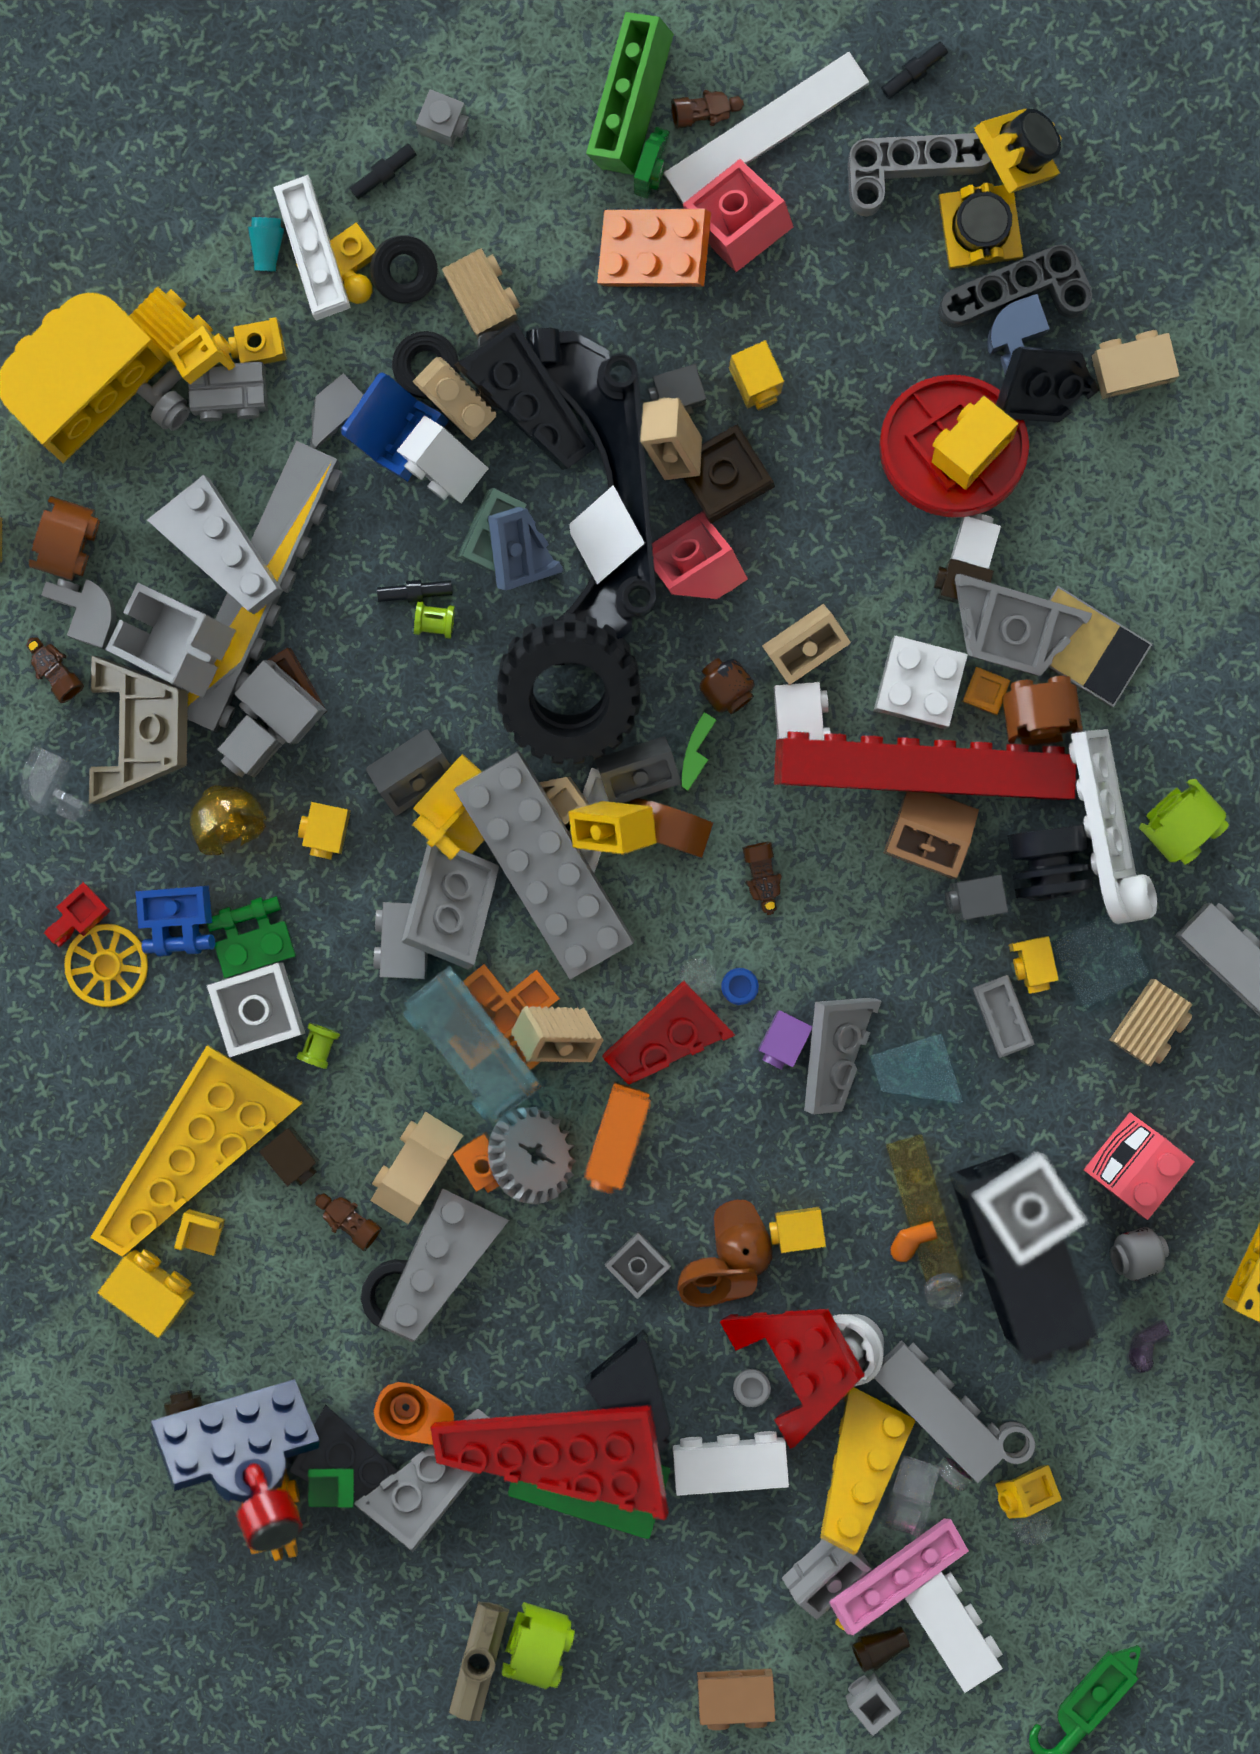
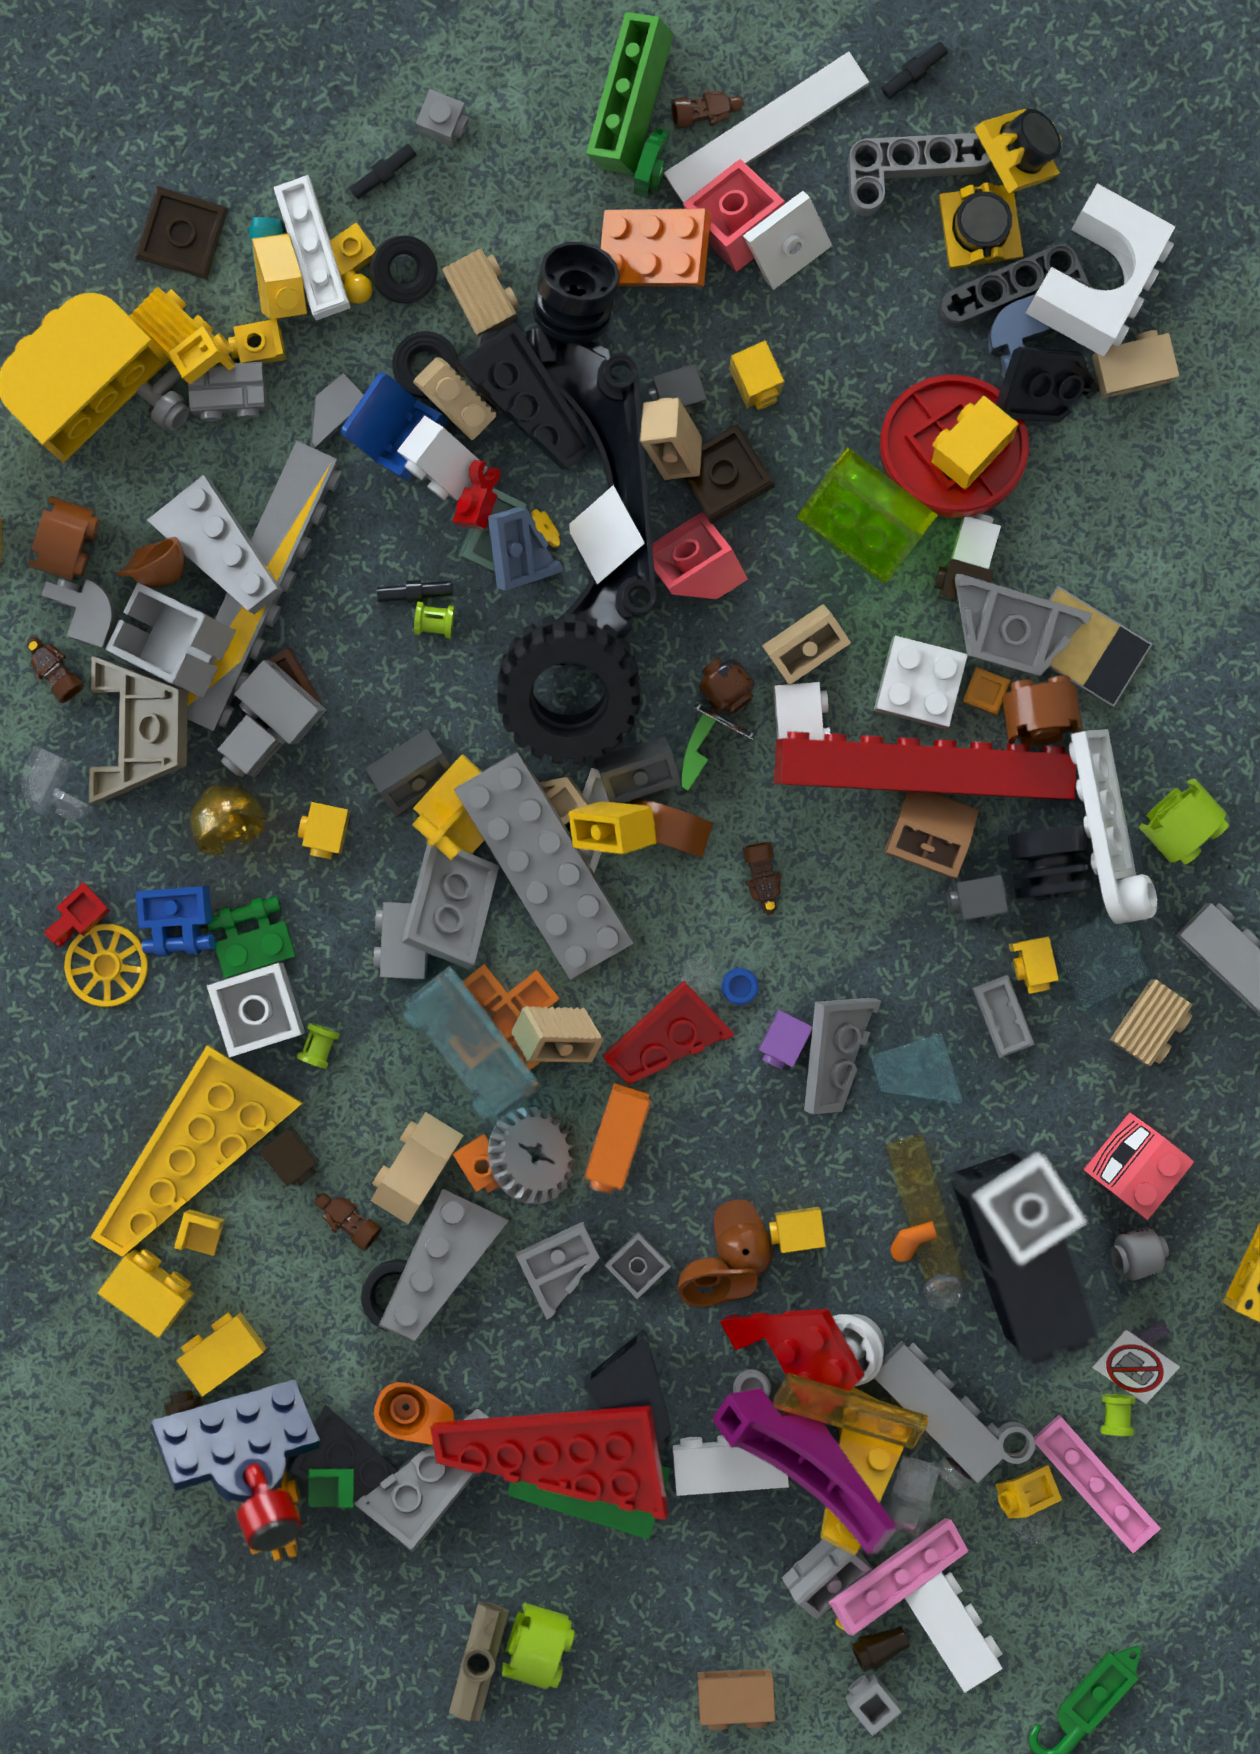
(156, 563): none -> dark orange cap
(181, 232): none -> dark brown tile
(221, 1353): none -> yellow brick
(278, 277): none -> yellow slope
(478, 501): none -> red plate
(546, 527): none -> yellow plant
(557, 1265): none -> light grey wing
(575, 292): none -> black wheel
(725, 721): none -> black sticker
(788, 240): none -> white plate
(810, 1457): none -> magenta arch
(850, 1411): none -> clear yellow tile
(866, 515): none -> clear neon green brick
(1094, 315): none -> white arch
(1096, 1484): none -> bright pink plate
(1118, 1415): none -> lime bush
(1122, 1367): none -> sticker

